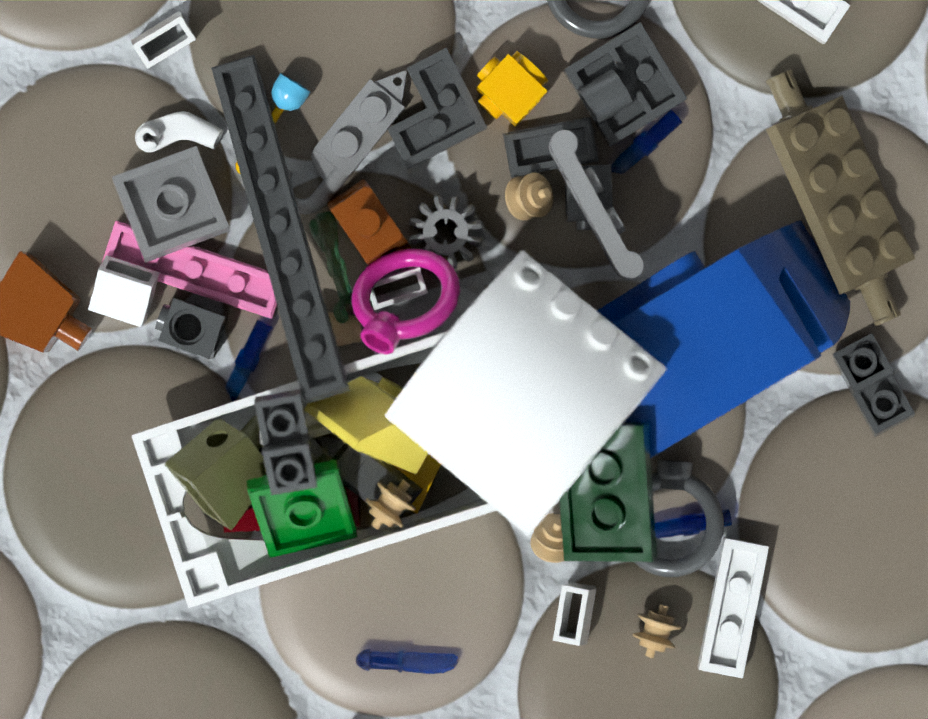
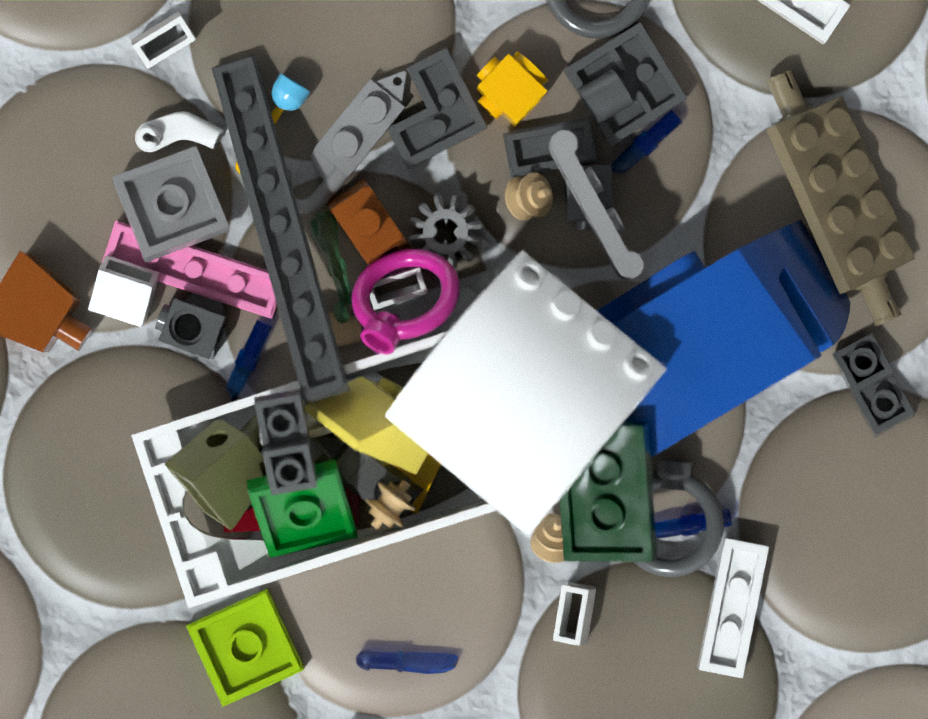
(245, 647): none -> lime tile
(656, 631): tan wheel -> none

